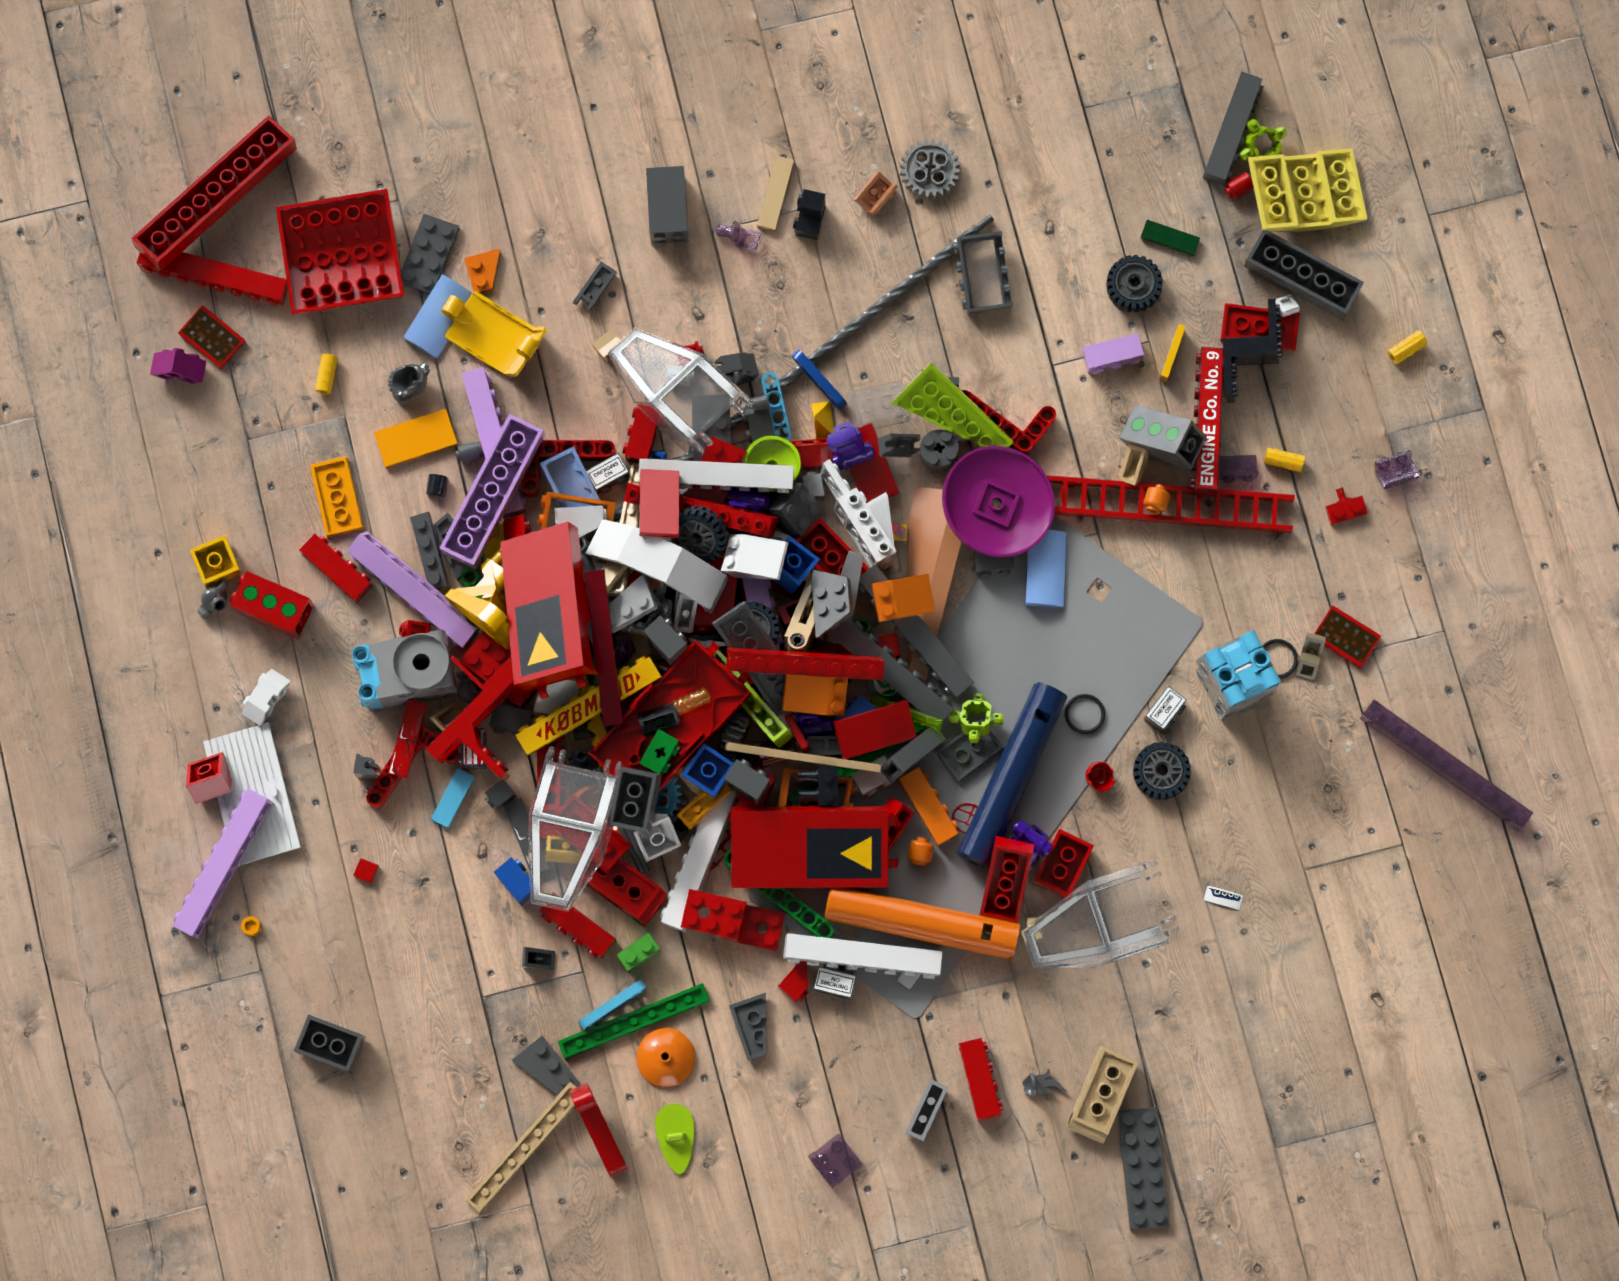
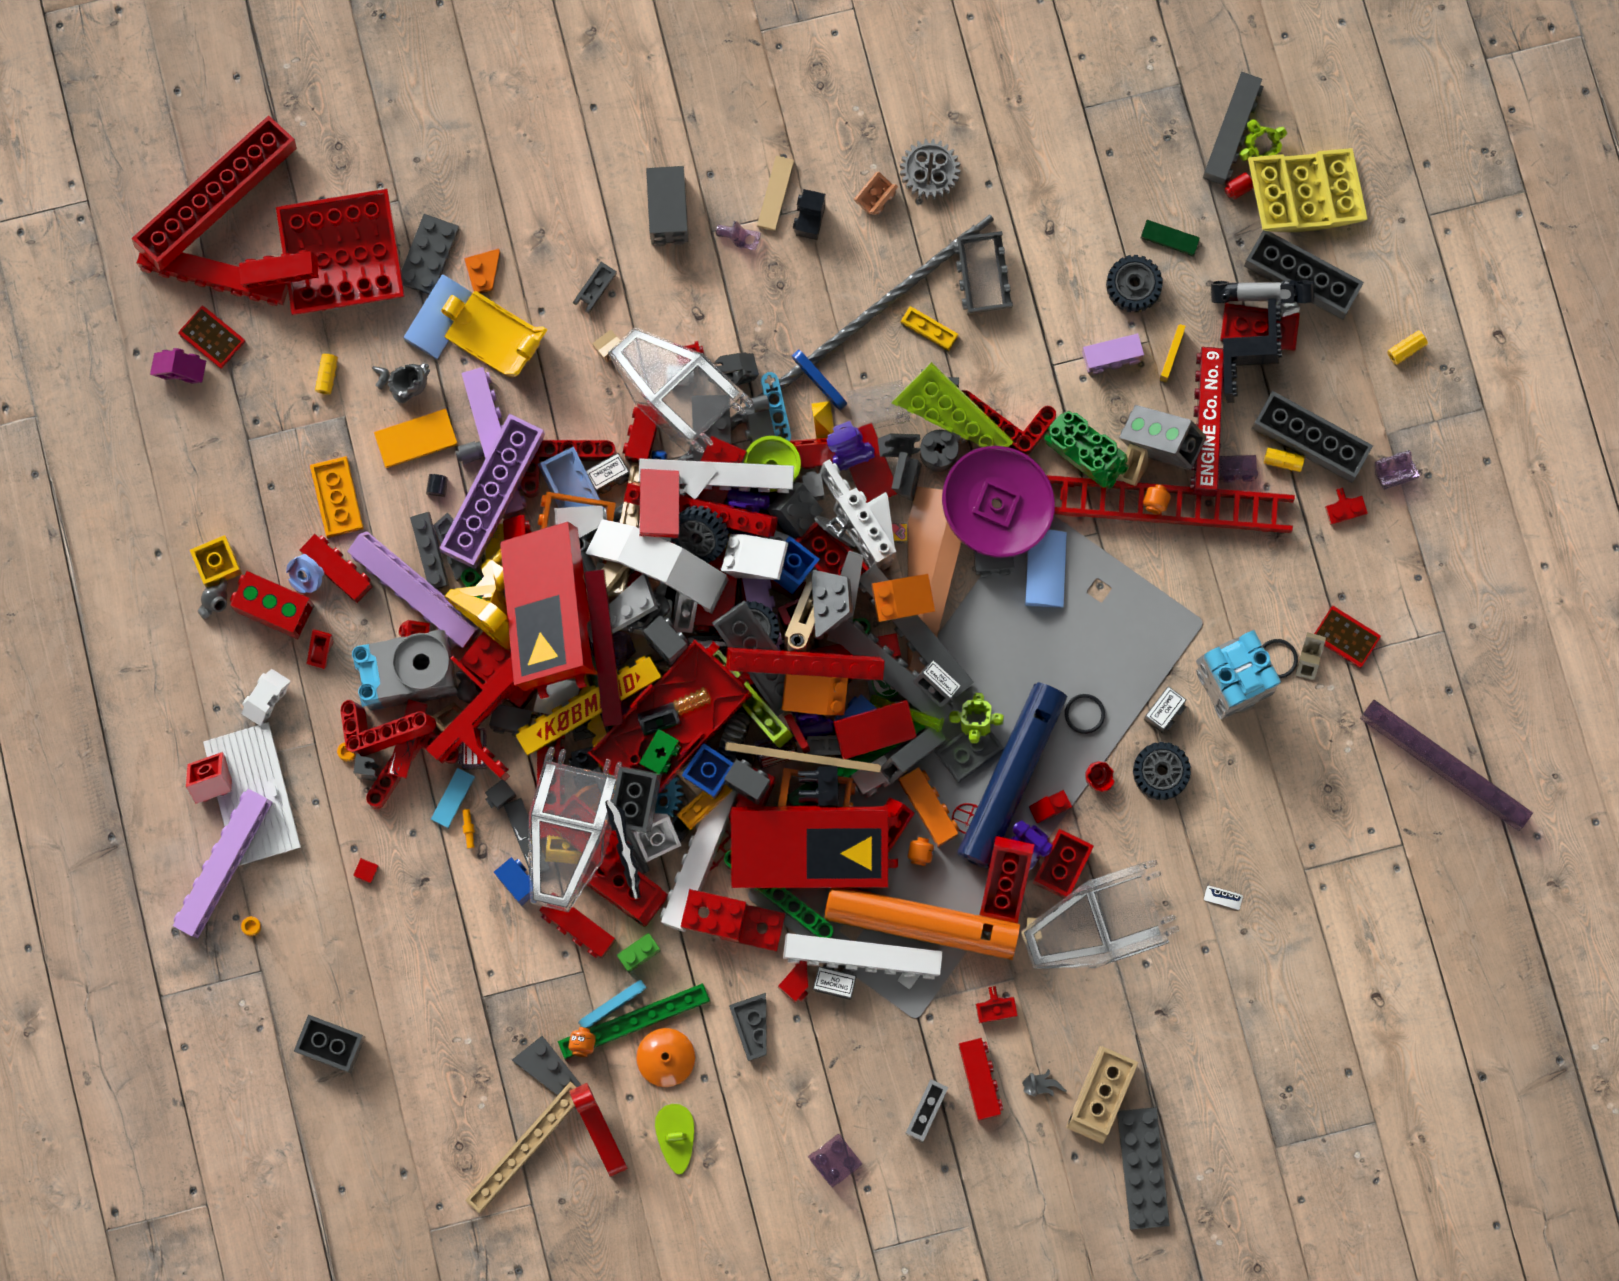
(278, 269): none -> red brick
(312, 570): none -> light blue plate
(319, 648): none -> red slope
(344, 754): none -> light orange tile
(361, 739): none -> red beam
(384, 376): none -> dark grey animal
(468, 828): none -> light orange bar
(538, 959): dark grey slope -> none
(582, 1042): none -> orange head
(625, 850): none -> black sword
(700, 480): none -> white sticker
(836, 531): none -> dark grey shield
(906, 476): none -> dark grey slope
(929, 328): none -> yellow tile
(937, 683): none -> brick
(996, 1008): none -> red plate
(1050, 806): none -> red slope
(1087, 449): none -> green brick
(1286, 292): none -> piece
(1312, 436): none -> dark grey brick

